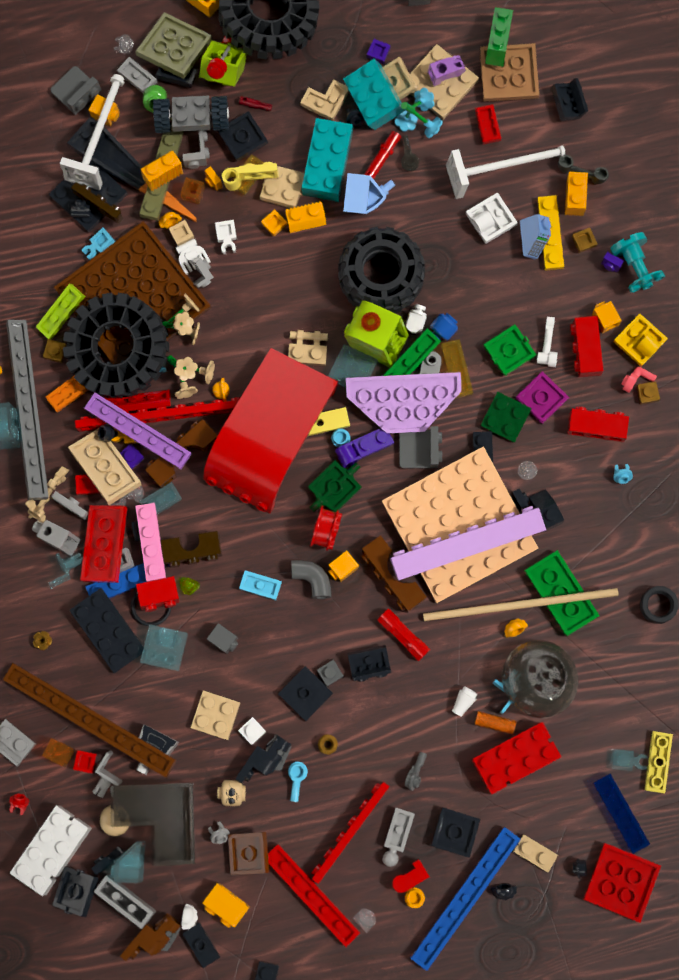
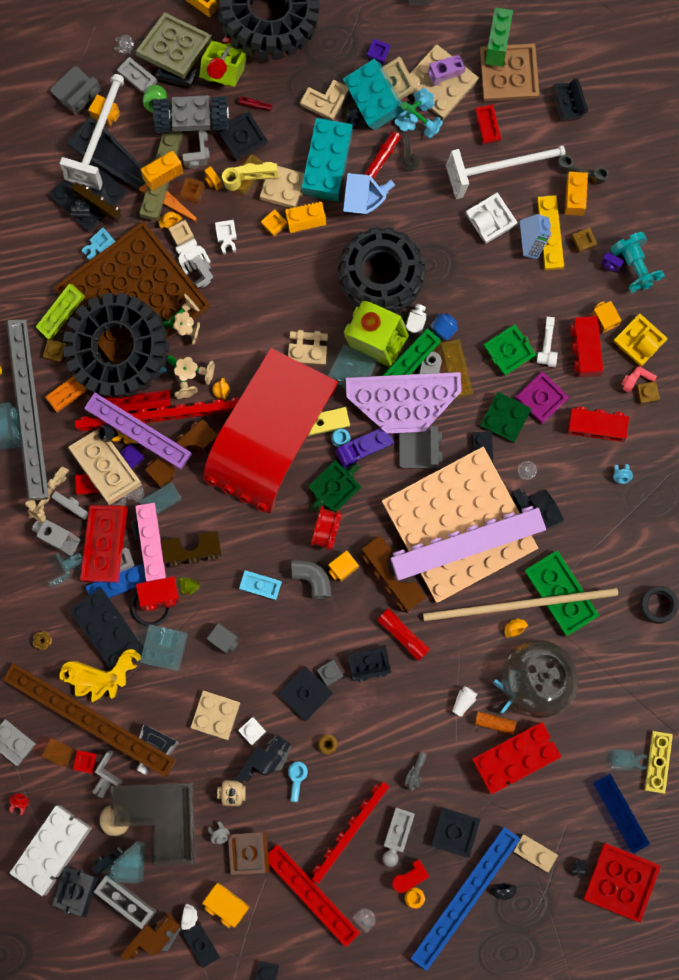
(96, 680): none -> yellow animal

